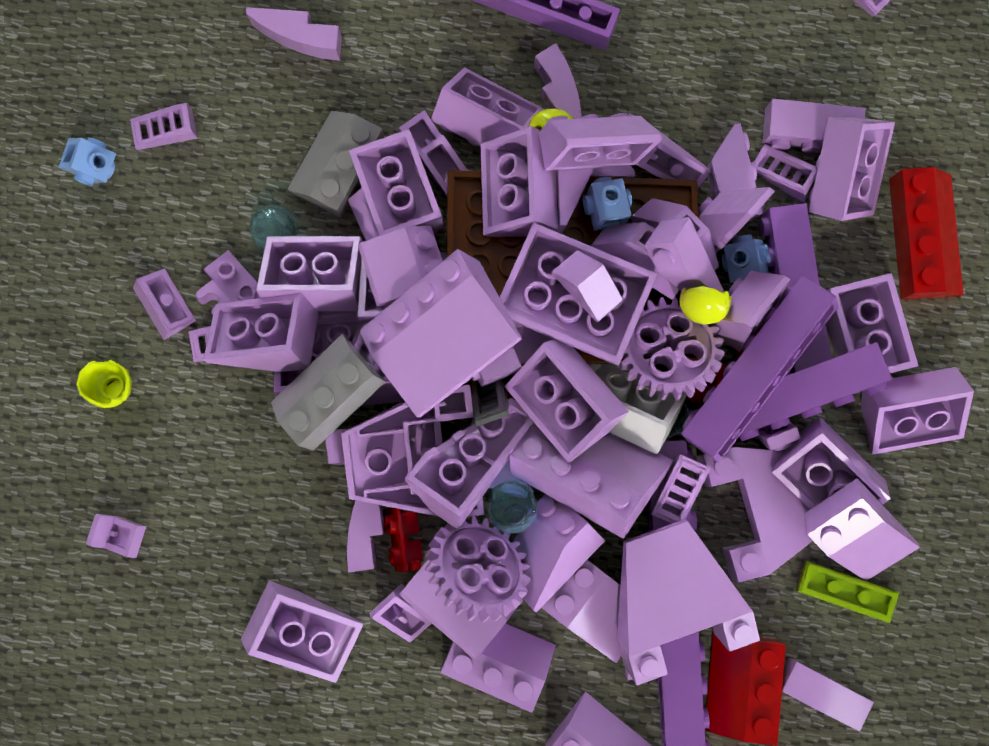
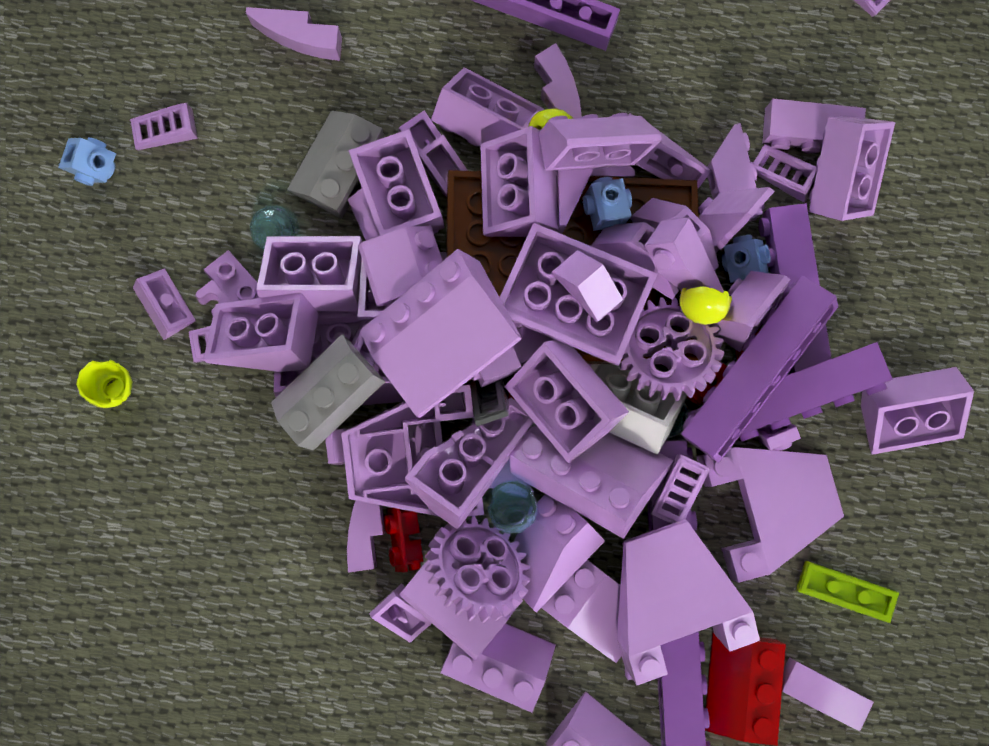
(116, 535): lavender bracket -> none
(300, 633): lavender slope -> none
(825, 464): lavender slope -> none
(858, 531): lavender slope -> none
(871, 314): lavender brick -> none
(925, 234): red slope -> none

